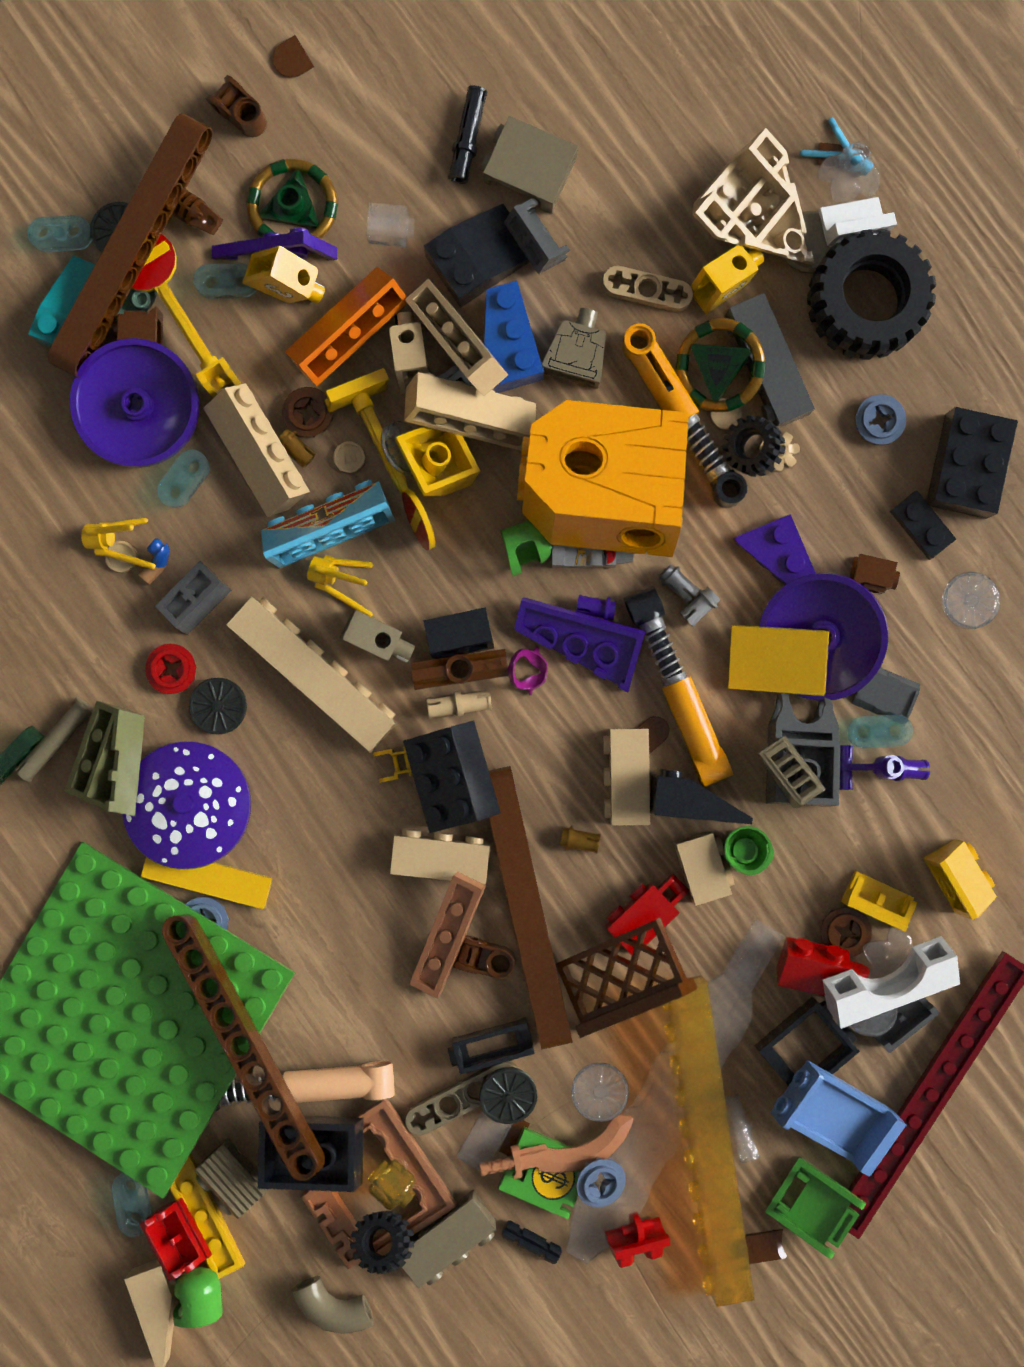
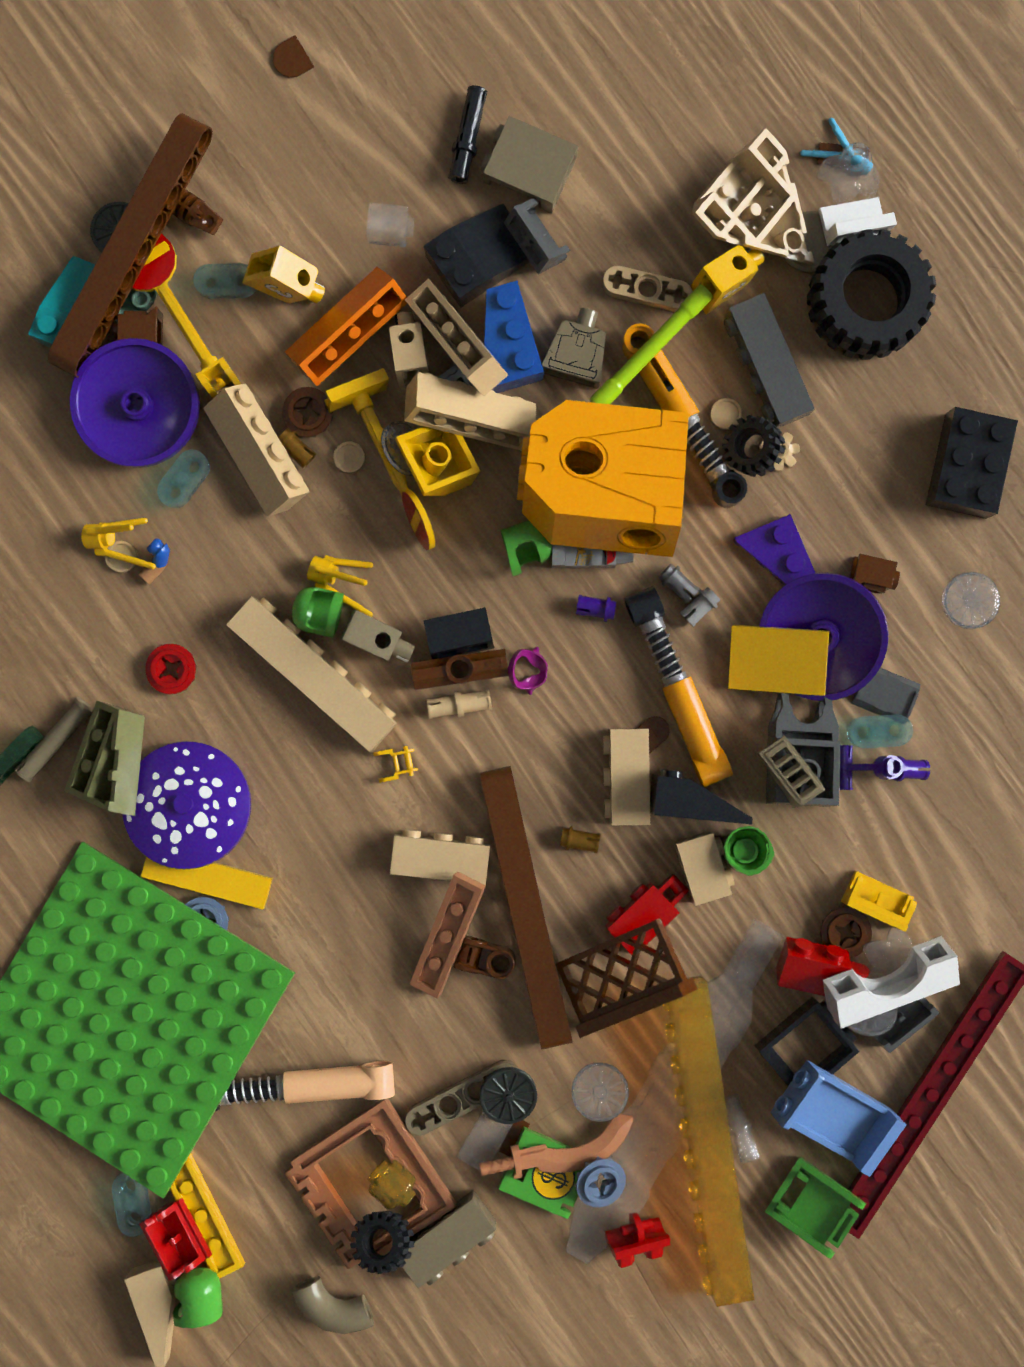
(58, 234): clear light blue plate -> none
(193, 598): dark grey hinge -> none
(217, 706): pearl dark grey wheel -> none
(230, 1179): dark tan brick -> none
(235, 104): reddish brown piece -> none
(257, 1054): reddish brown beam -> none
(292, 200): dark green piece -> none
(297, 242): dark purple wing -> none
(317, 611): none -> bright green helmet
(326, 525): medium azure slope -> none
(343, 1151): black brick -> none
(451, 777): black brick -> none
(459, 1053): black window -> none
(531, 1242): black axle -> none
(593, 642): dark purple wing -> none
(688, 310): none -> lime piece
(721, 365): piece -> none
(765, 1246): reddish brown piece -> none
(887, 407): sand blue gear -> none
(923, 525): black plate -> none
(961, 879): yellow slope -> none

